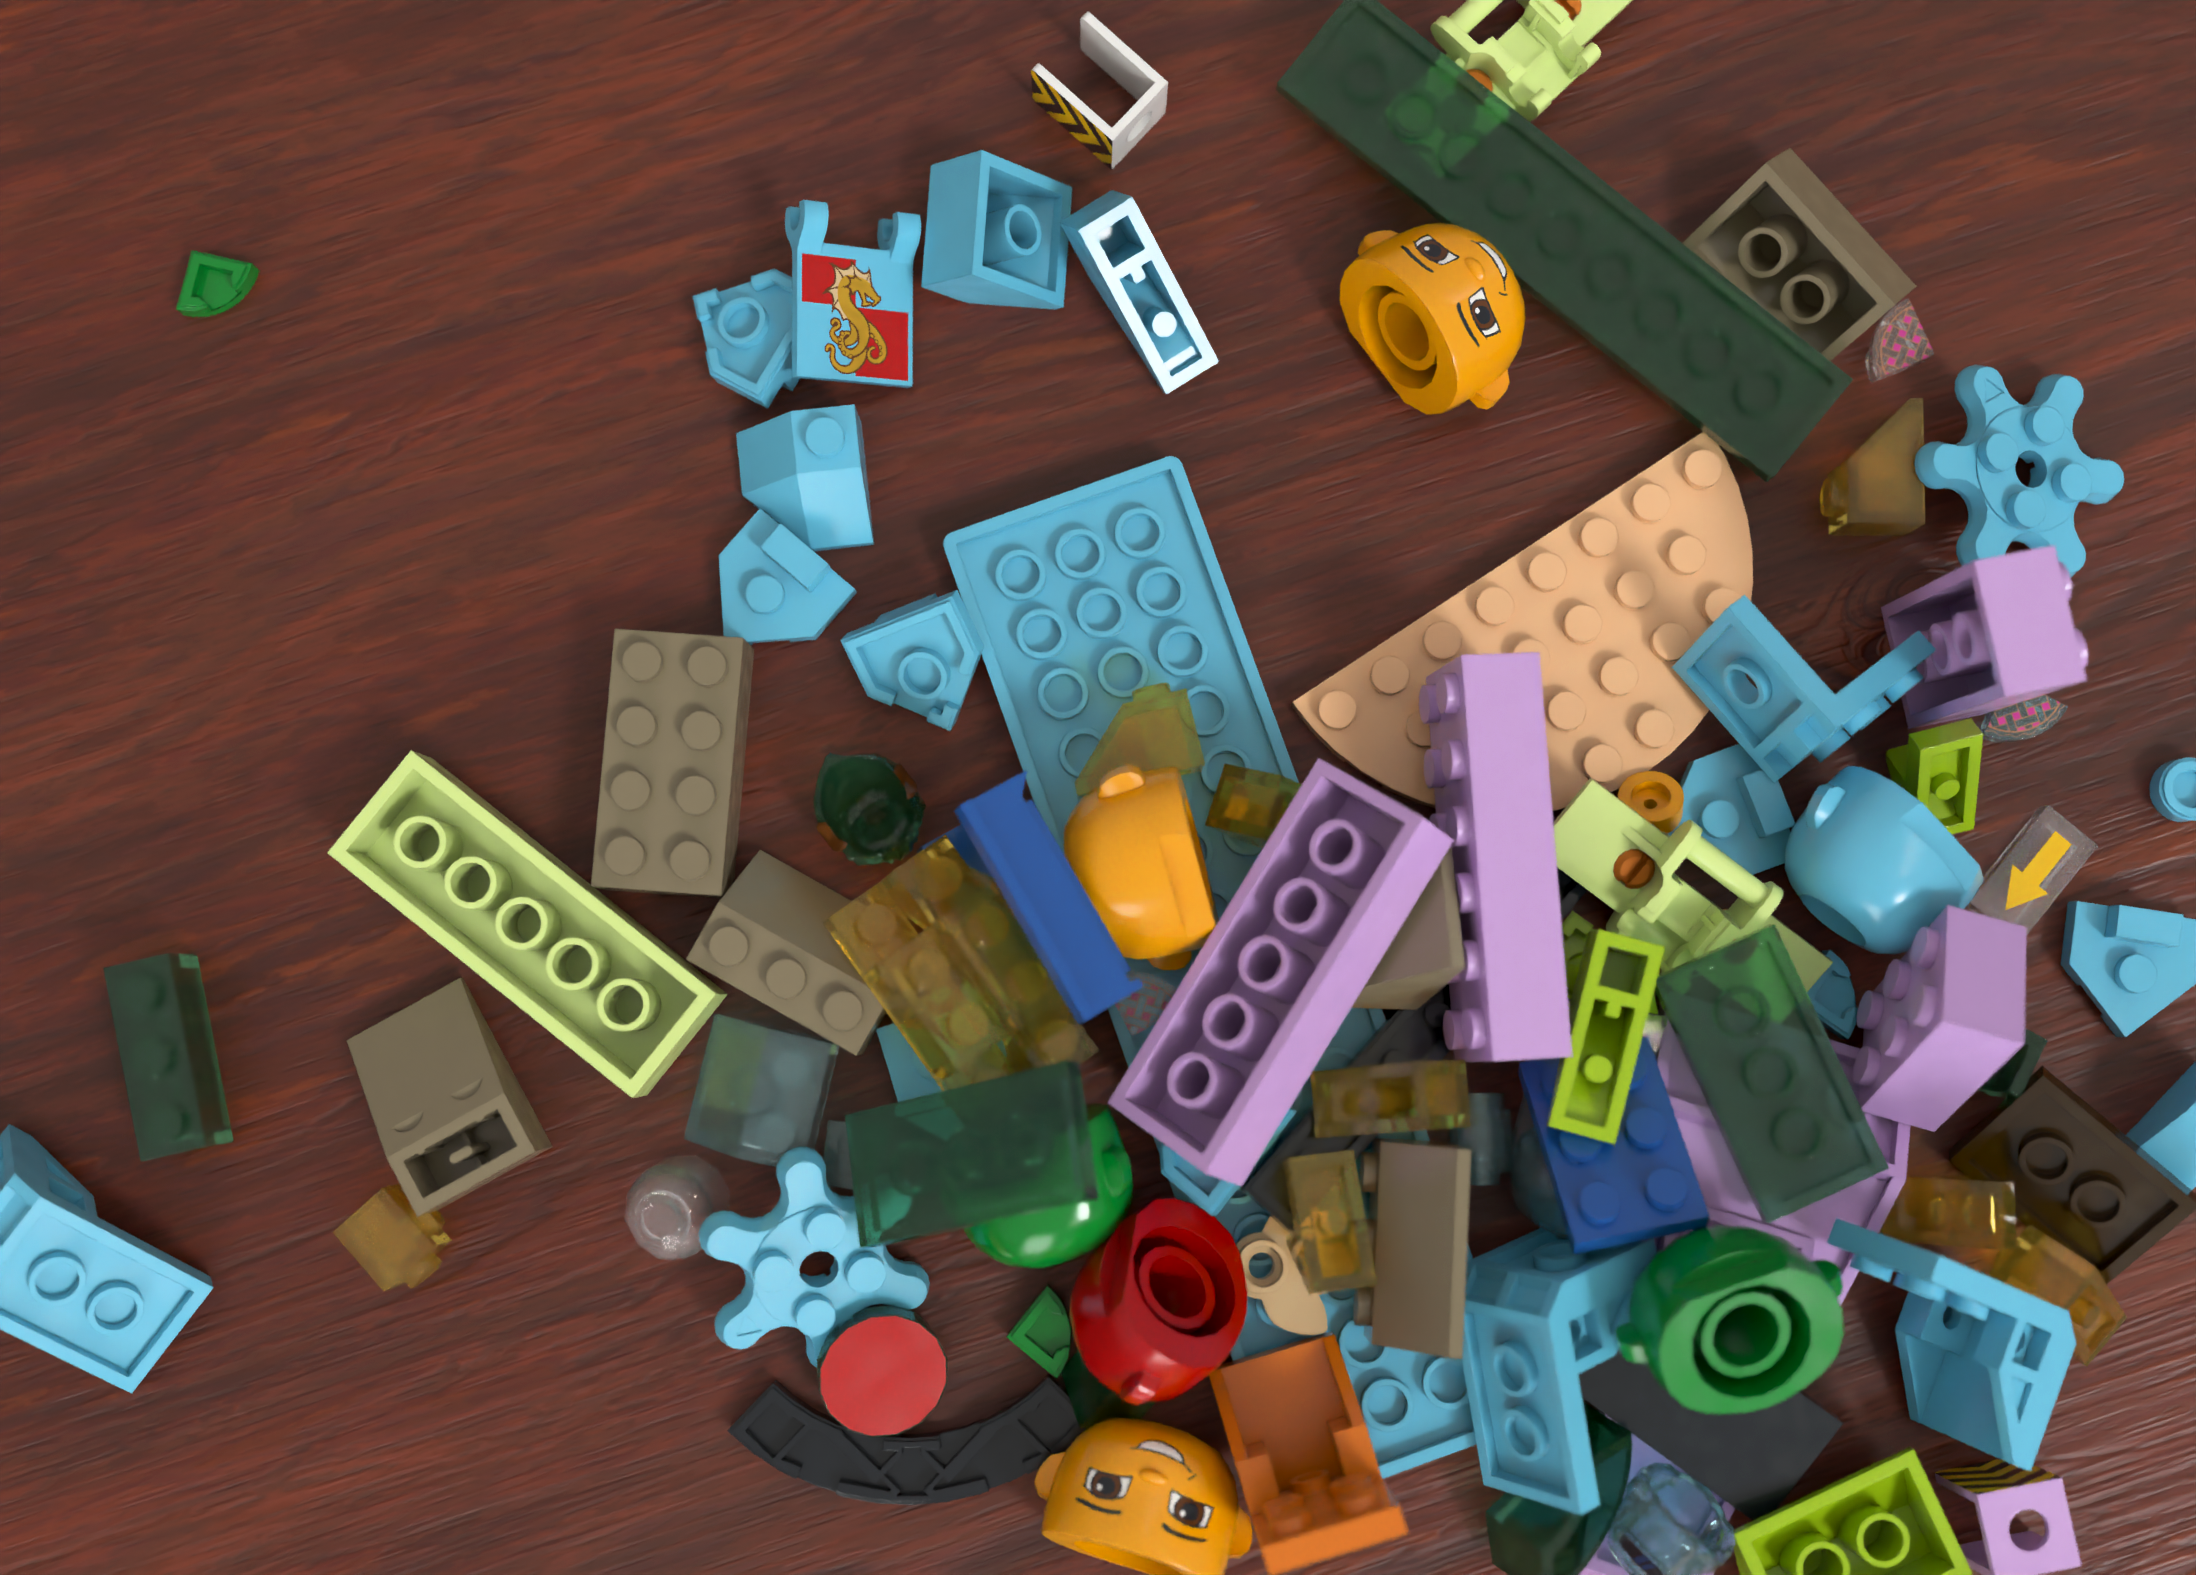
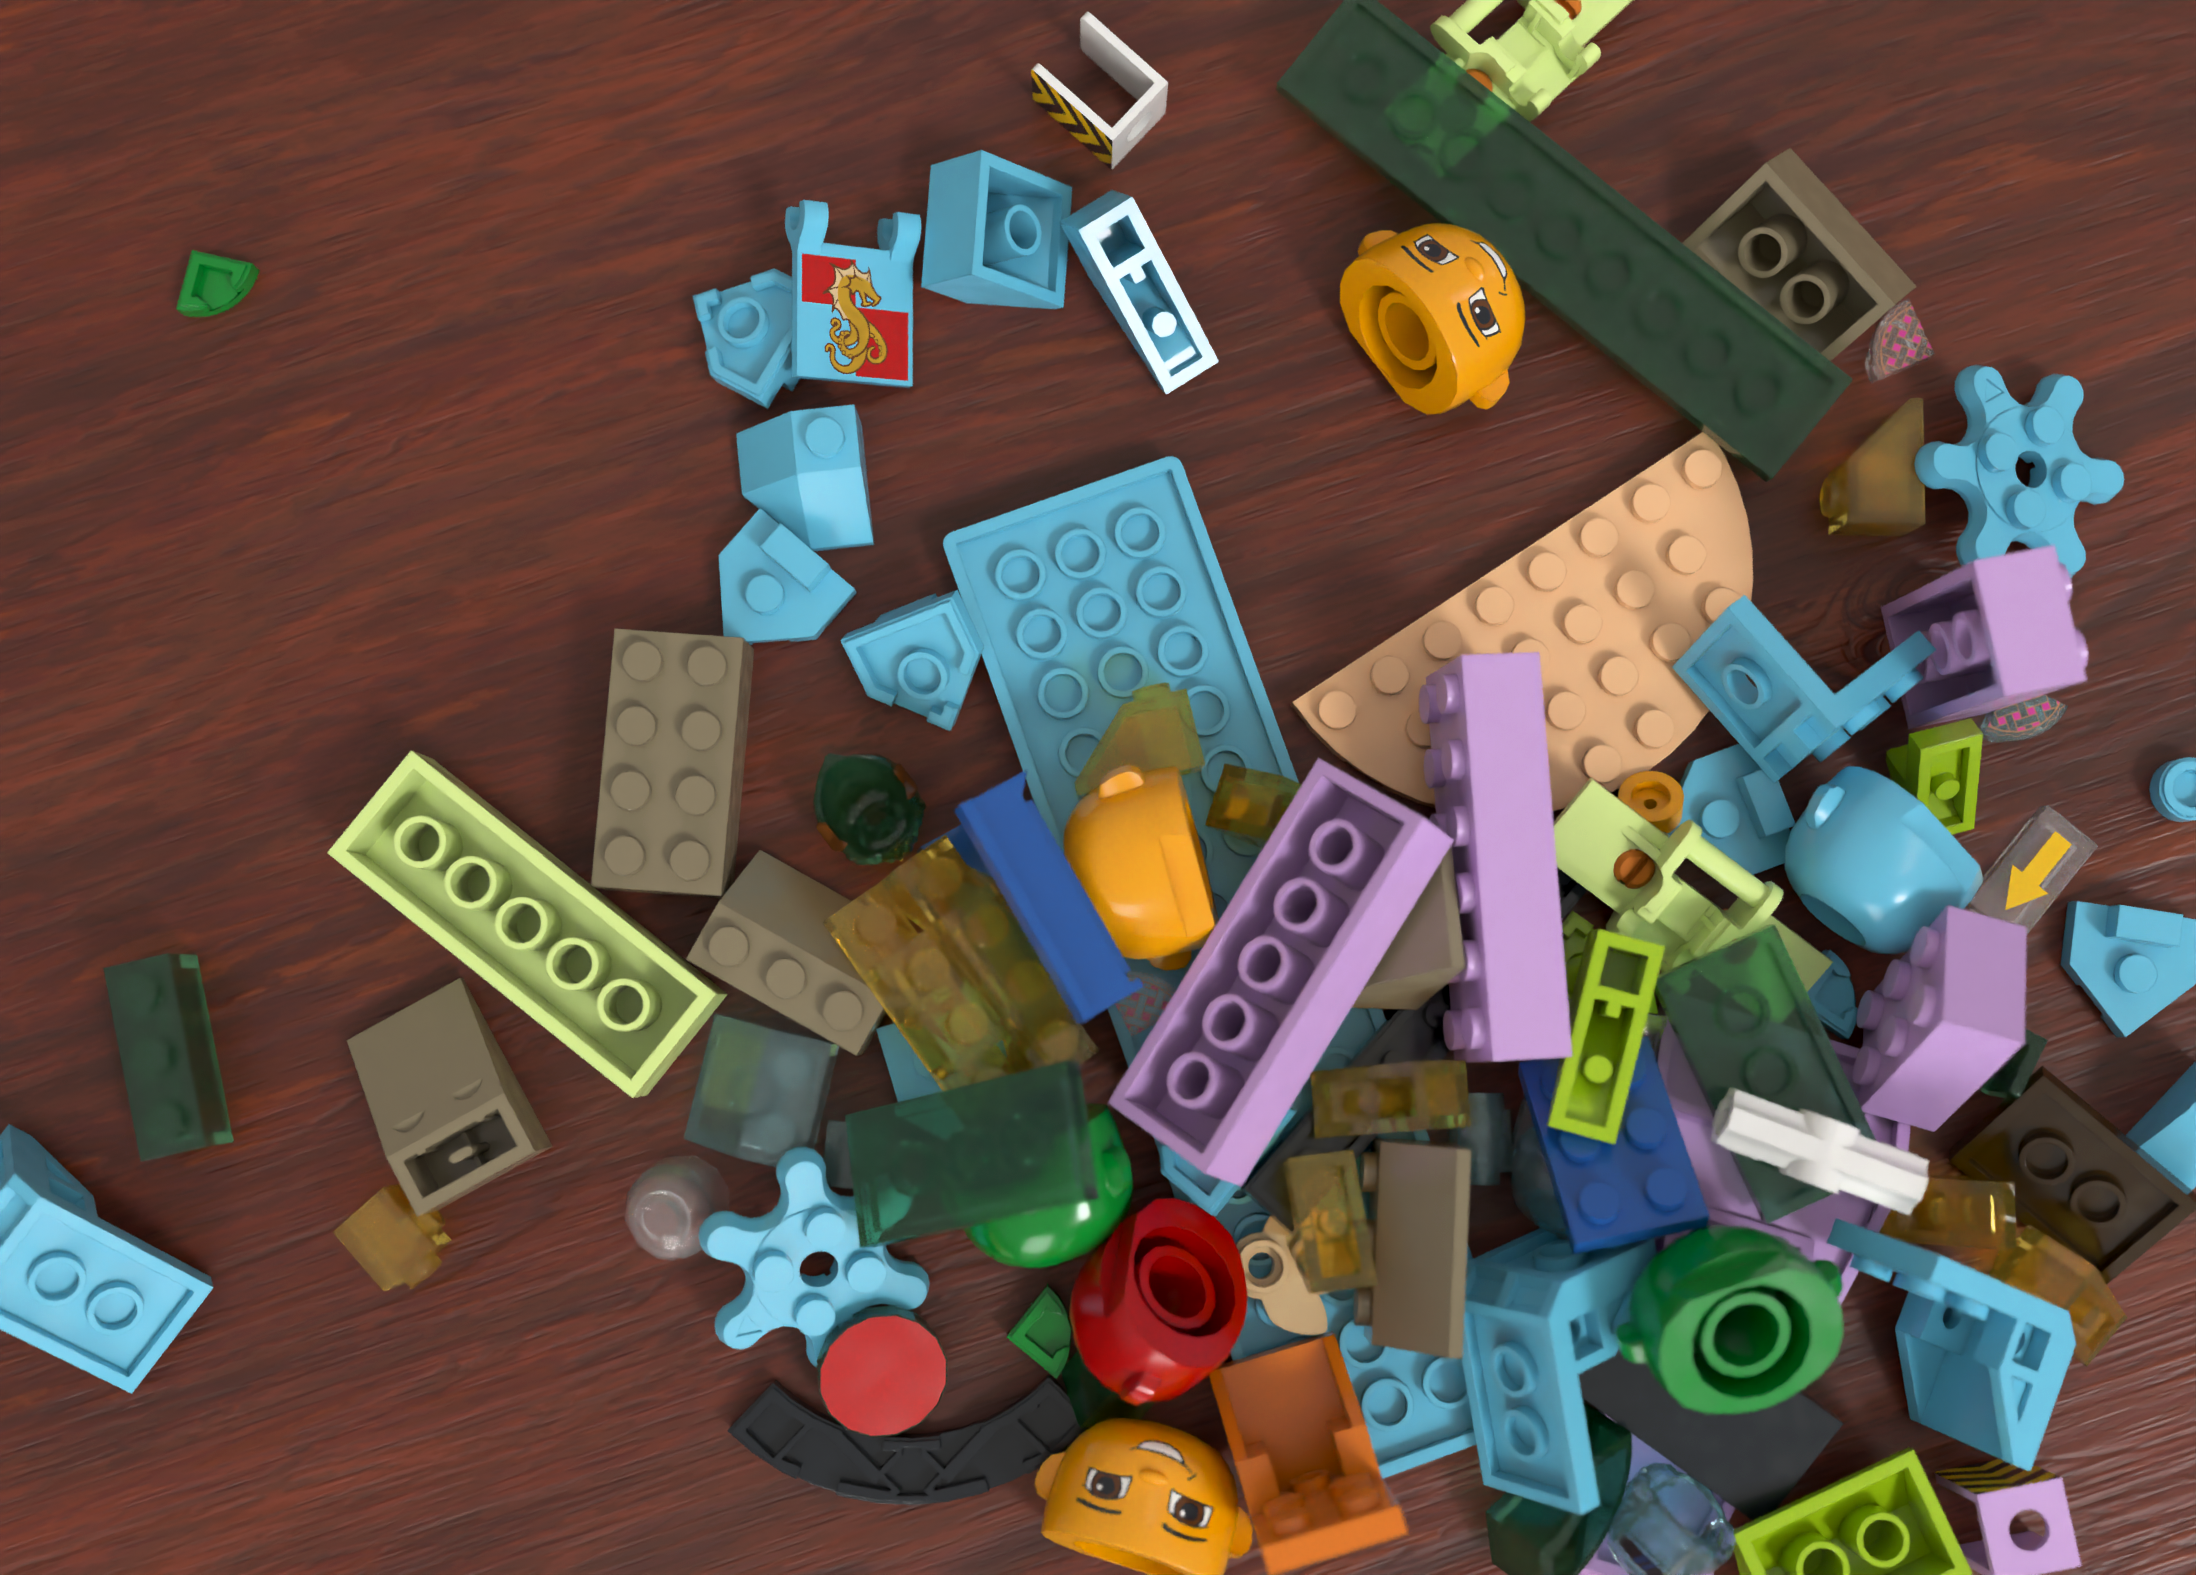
(1820, 1151): none -> white piece

